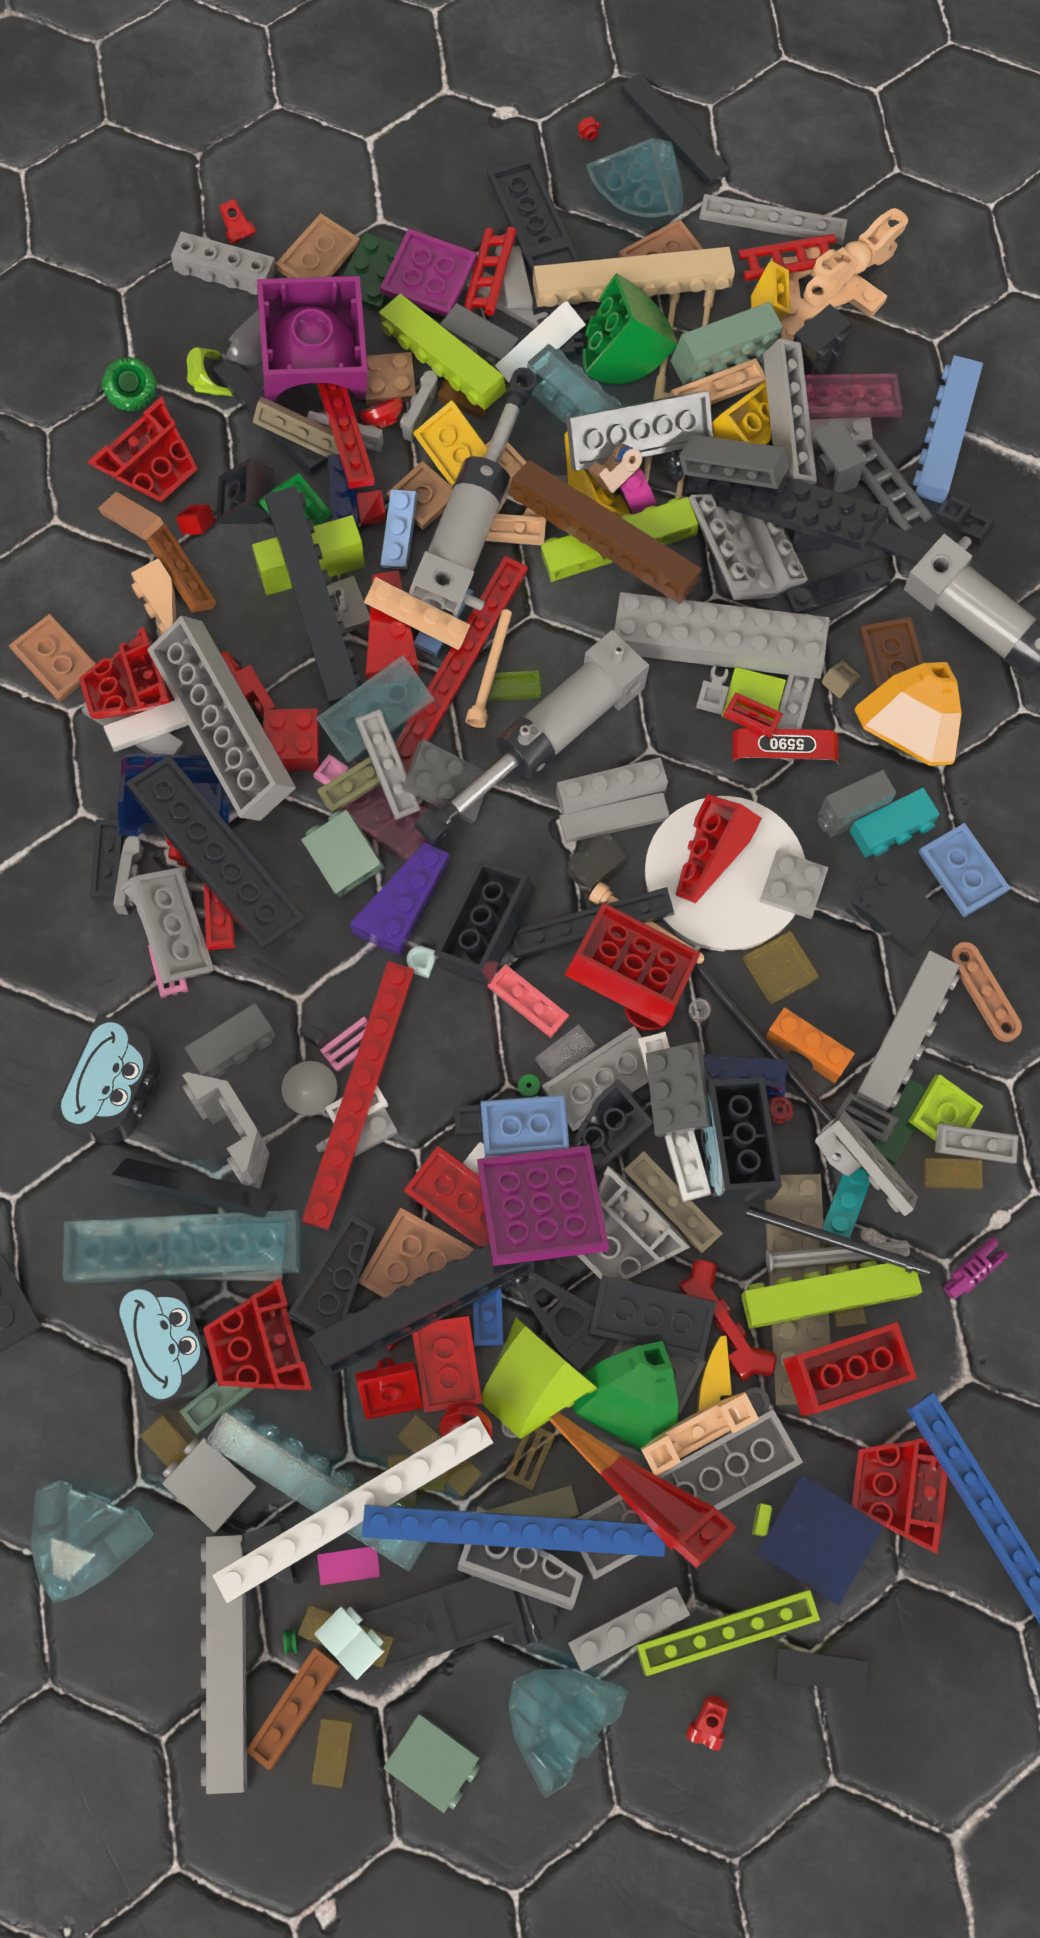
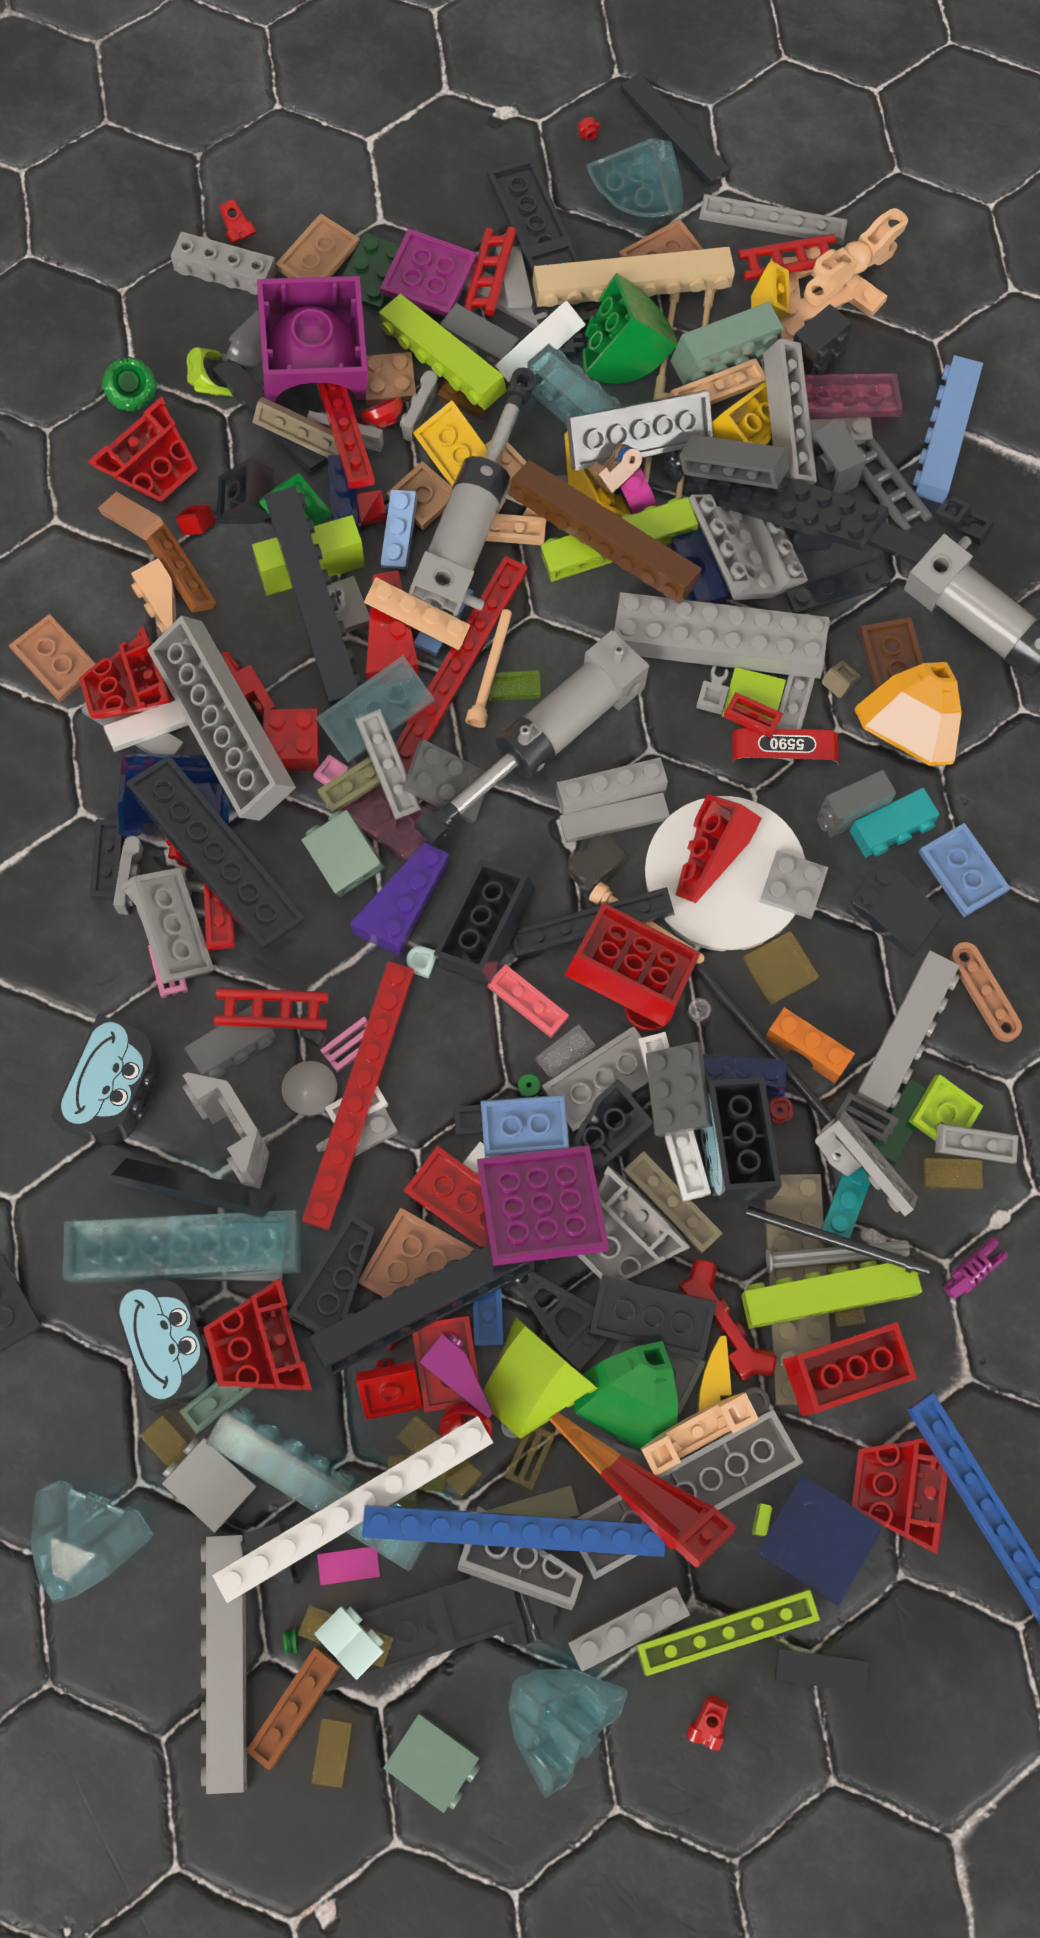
(257, 1019): none -> red bar
(452, 1366): none -> magenta slope
(696, 549): none -> clear blue arch

